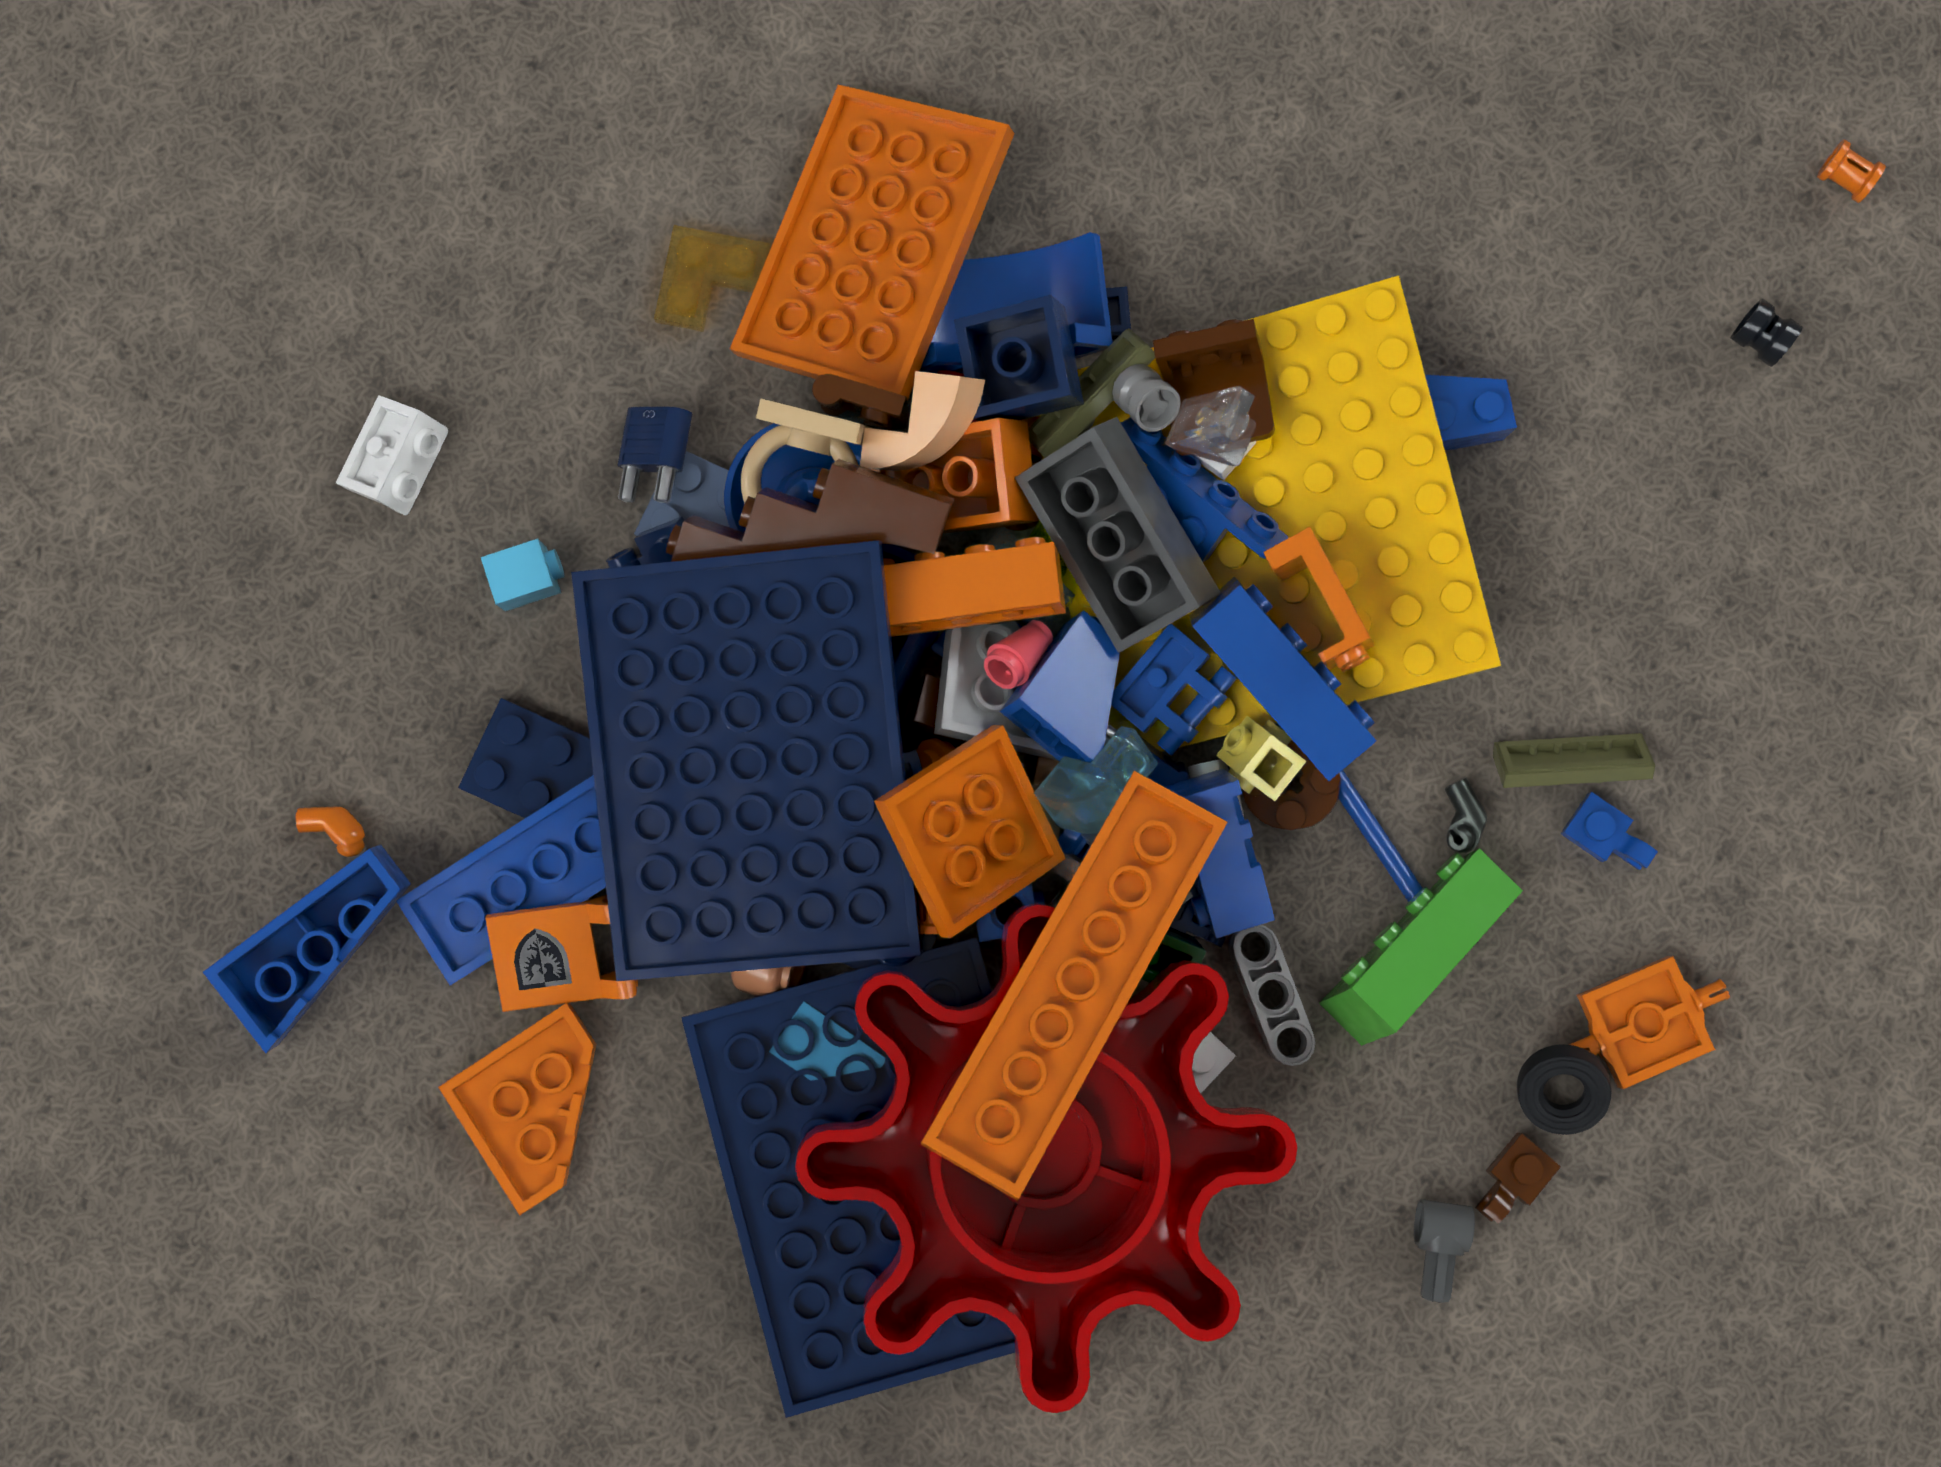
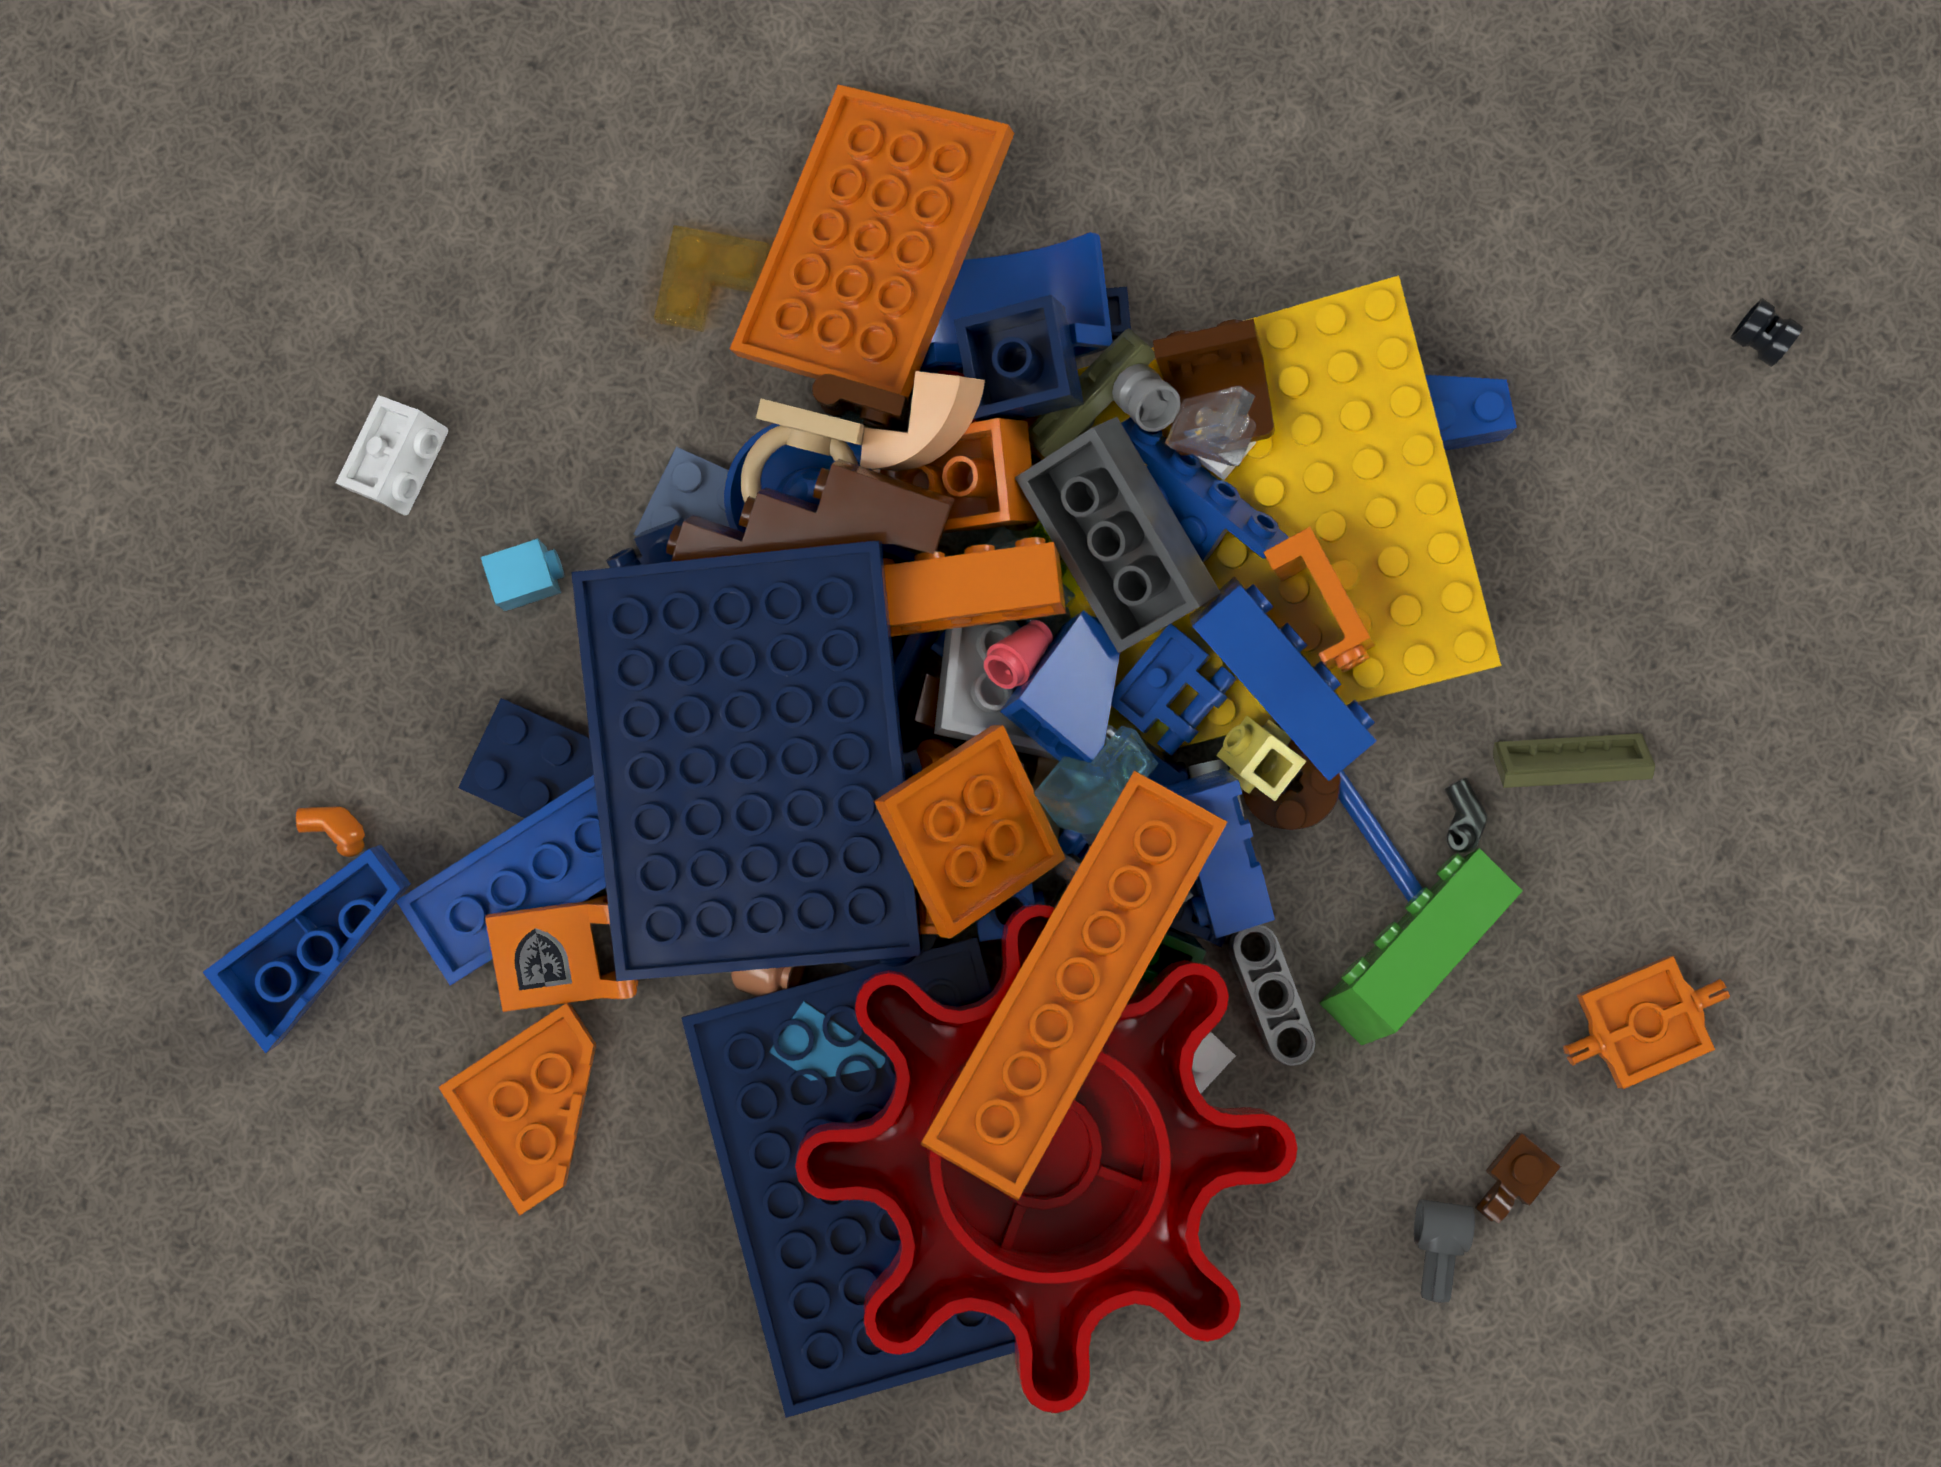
(653, 442): dark blue piece -> none
(1570, 1117): black tyre -> none
(1602, 830): blue plate -> none
(1851, 171): orange bush -> none

